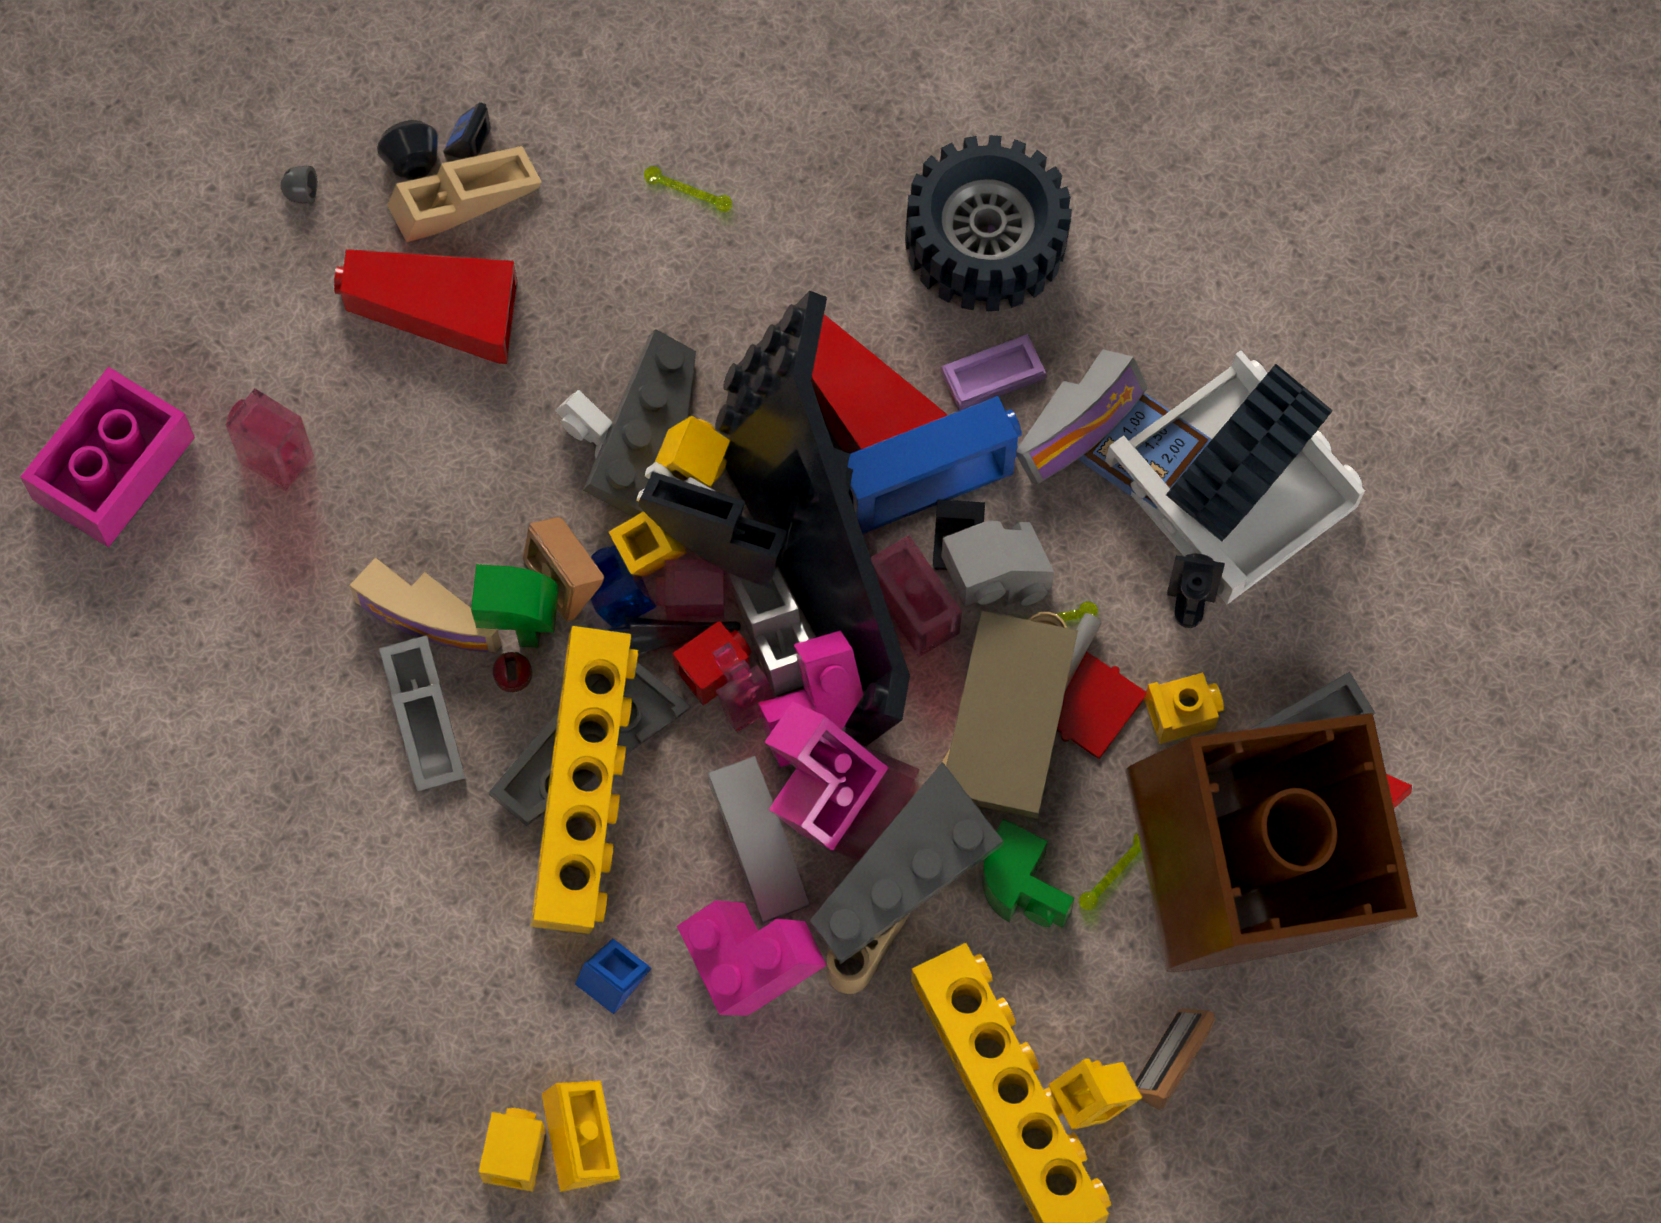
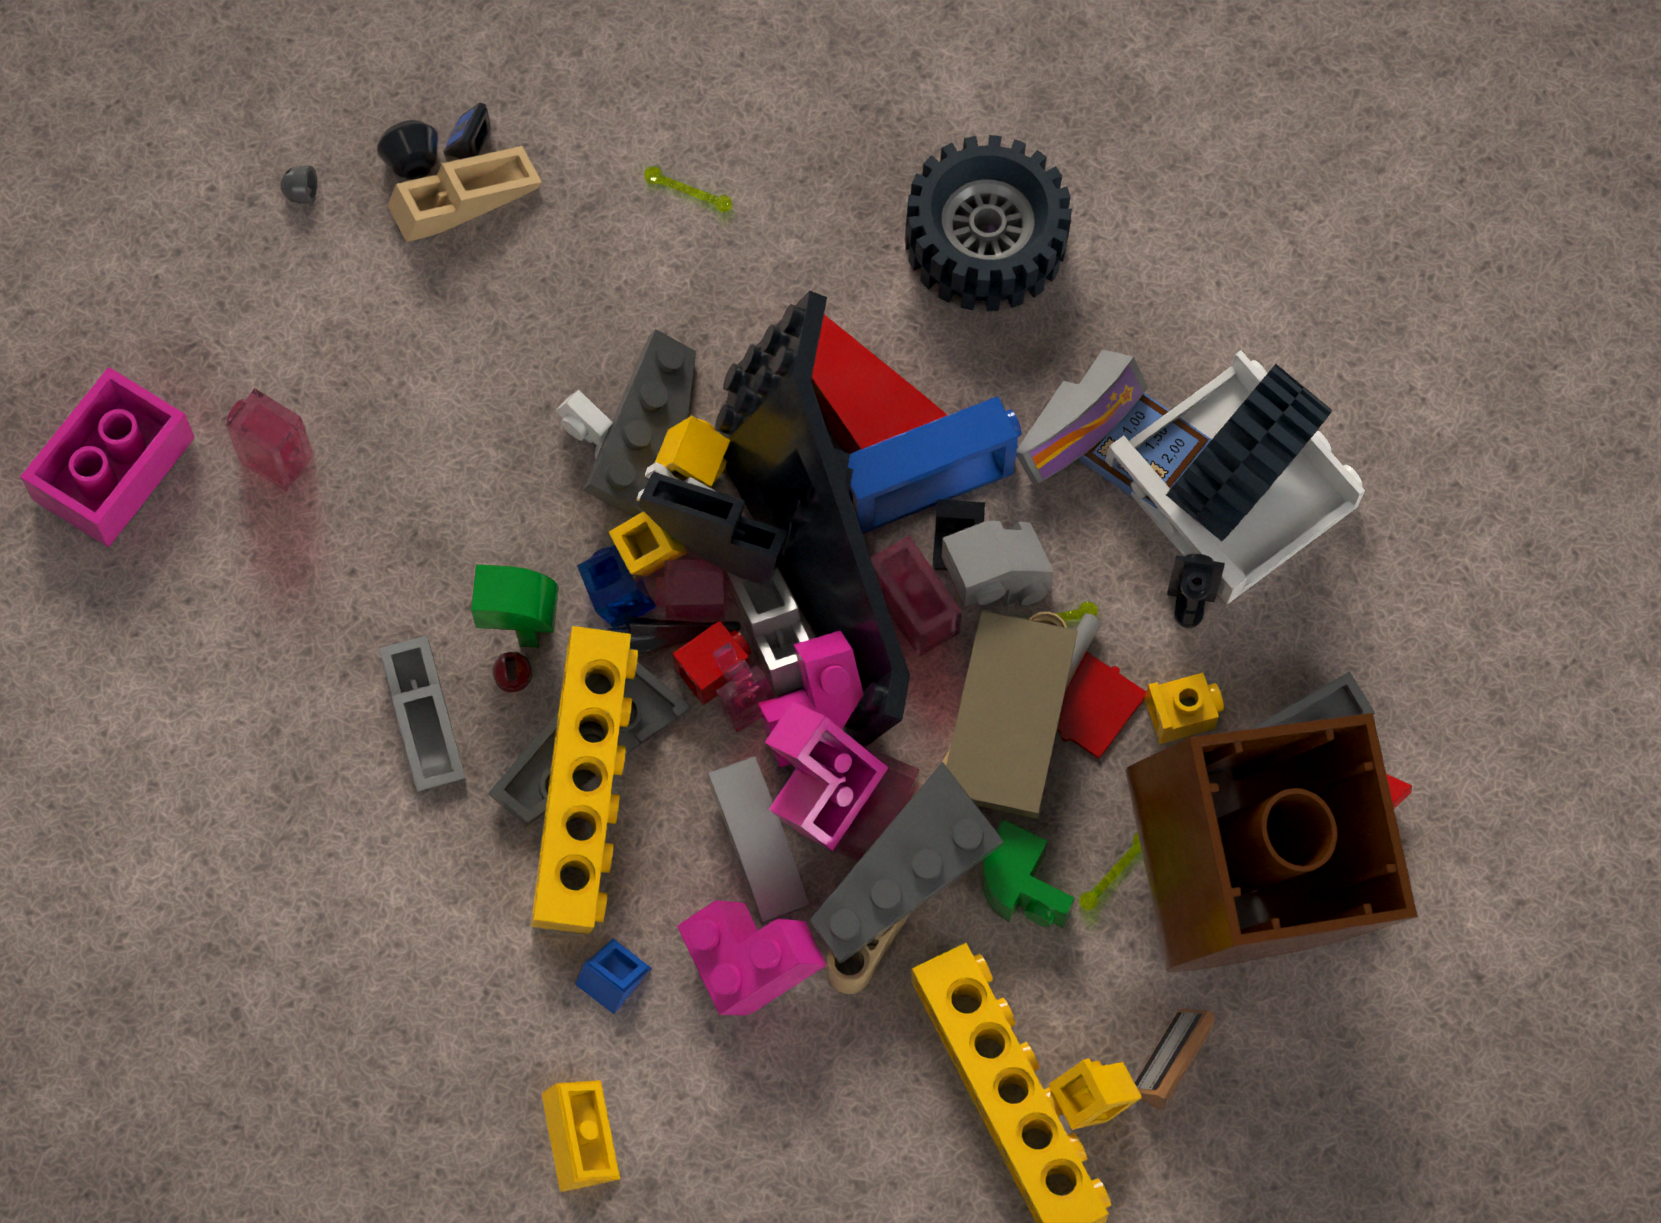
(421, 609): tan slope -> none
(434, 297): red slope -> none
(512, 1149): yellow brick -> none
(559, 555): medium nougat slope -> none
(993, 372): lavender tile -> none

